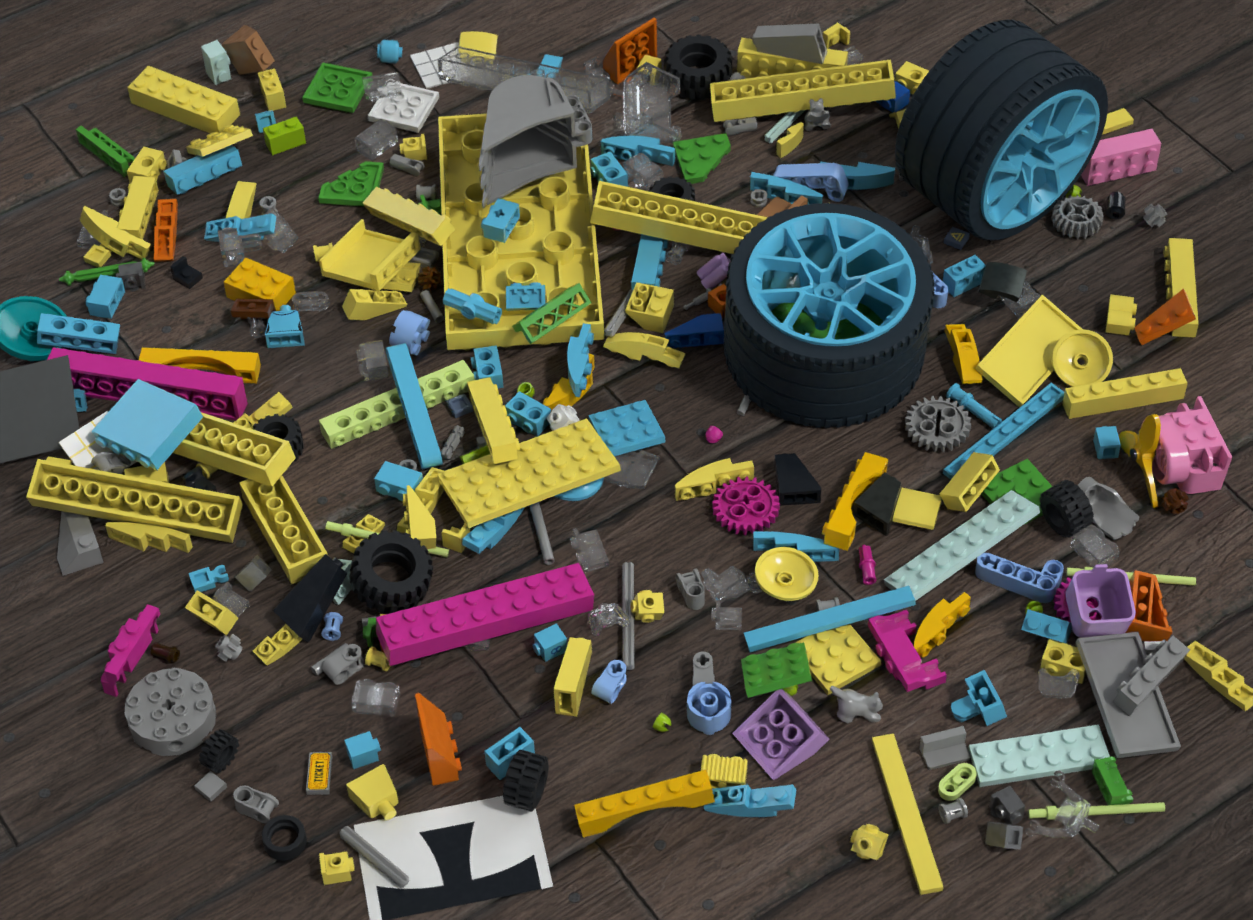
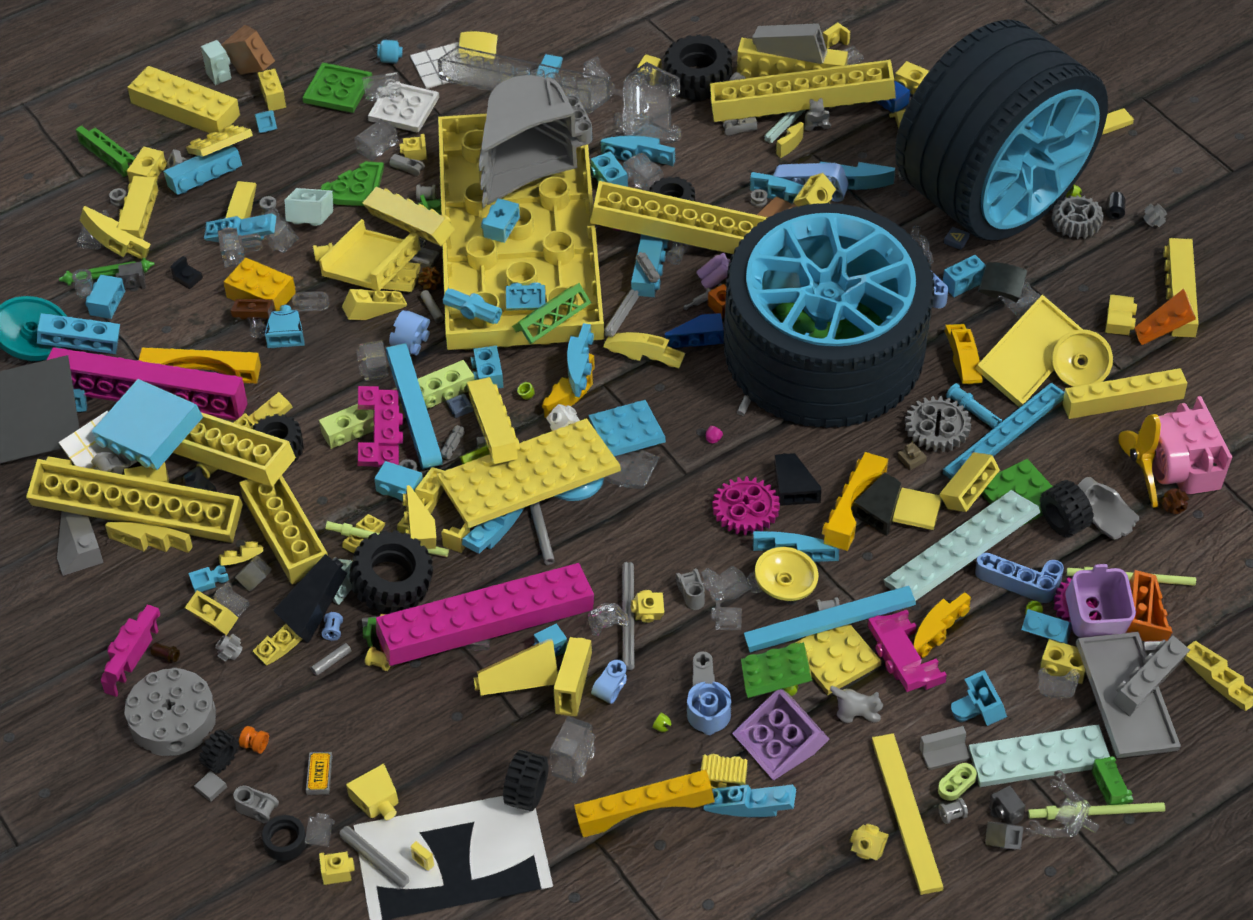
(83, 282): none -> clear brick
(97, 255): light yellow plate -> none
(165, 230): orange slope -> none
(247, 552): none -> light yellow slope
(253, 739): none -> orange wheel
(284, 135): lime brick -> none
(308, 206): none -> light aqua brick
(319, 830): none -> clear bracket
(342, 666): light grey piece -> none
(362, 749): medium azure brick -> none
(375, 698): clear brick -> none
(385, 426): none -> dark pink bracket
(422, 856): none -> light yellow tile
(437, 742): orange slope -> none
(501, 753): medium azure brick -> none
(520, 671): none -> light yellow slope
(528, 413): medium azure brick -> none
(572, 750): none -> clear brick
(590, 550): clear bracket -> none
(629, 51): orange slope -> none
(647, 267): none -> light grey axle
(651, 306): light yellow slope -> none
(700, 155): bright green plate -> none
(706, 479): light yellow slope -> none
(816, 190): none -> light yellow brick
(867, 565): dark pink axle -> none
(912, 456): none -> dark tan tile
(1094, 547): clear brick -> none
(1106, 442): medium azure brick -> none
(1123, 157): bright pink brick -> none

